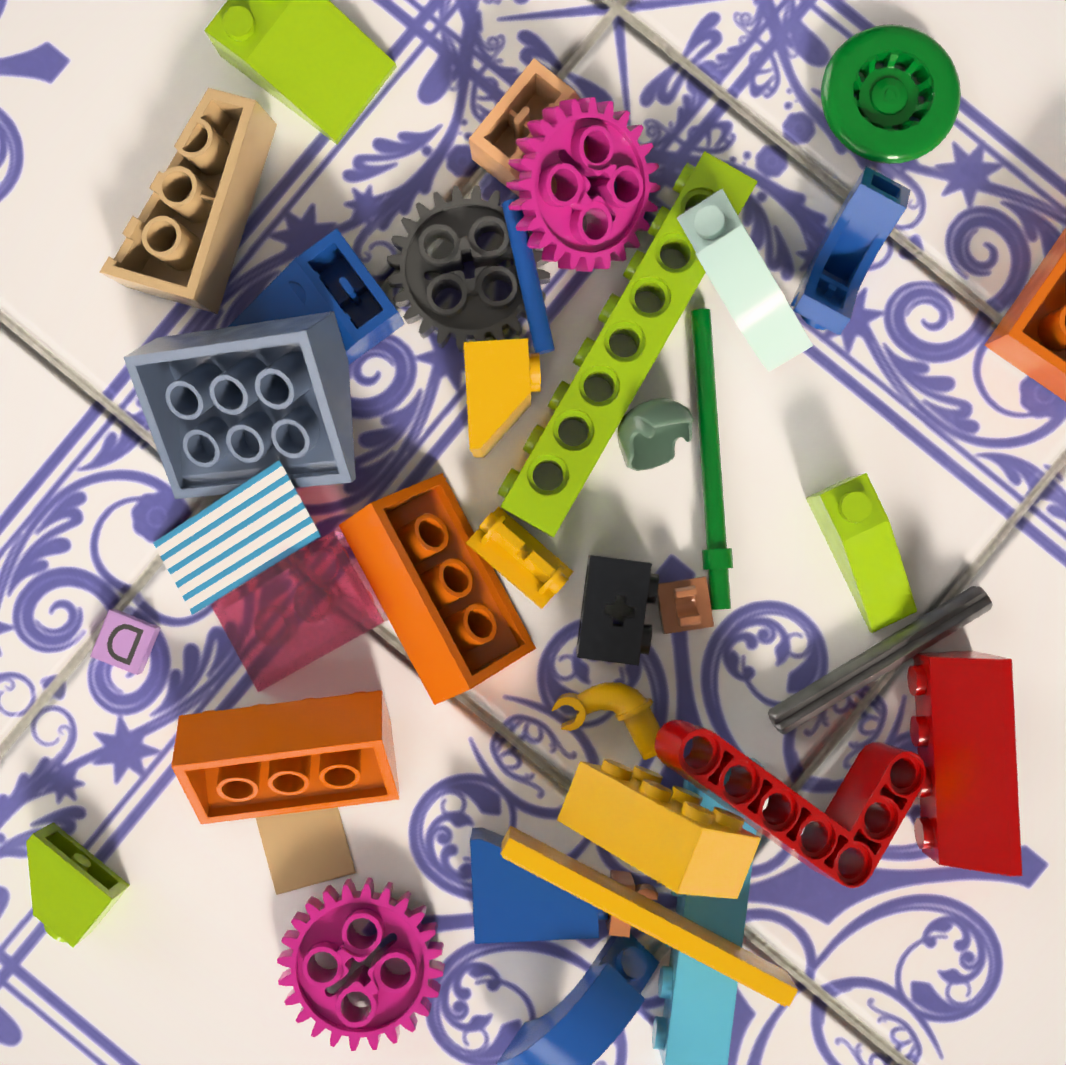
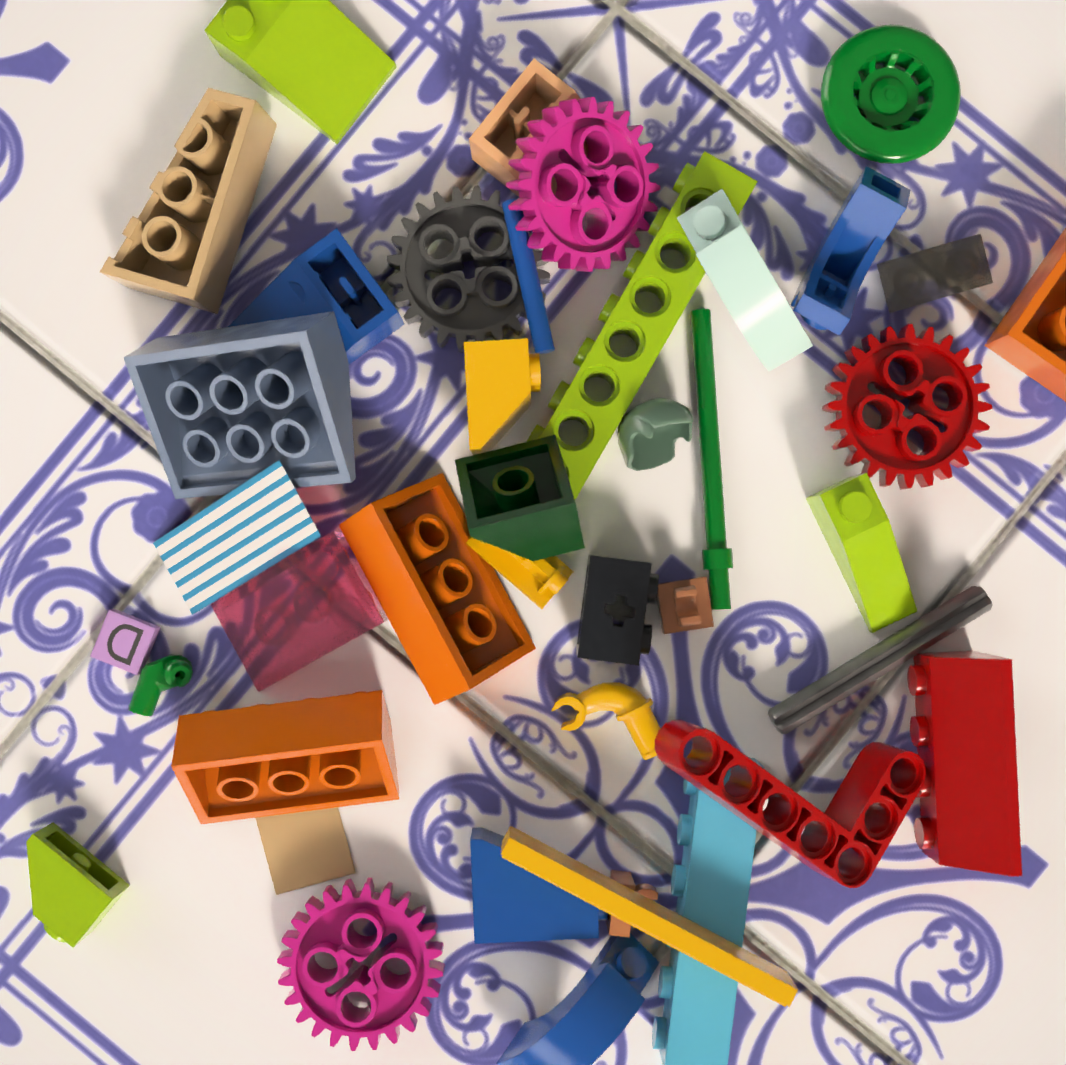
(158, 677): none -> green arm
(521, 499): none -> dark green slope
(660, 829): yellow brick -> none
(926, 367): none -> red gear
(935, 273): none -> clear smoke slope

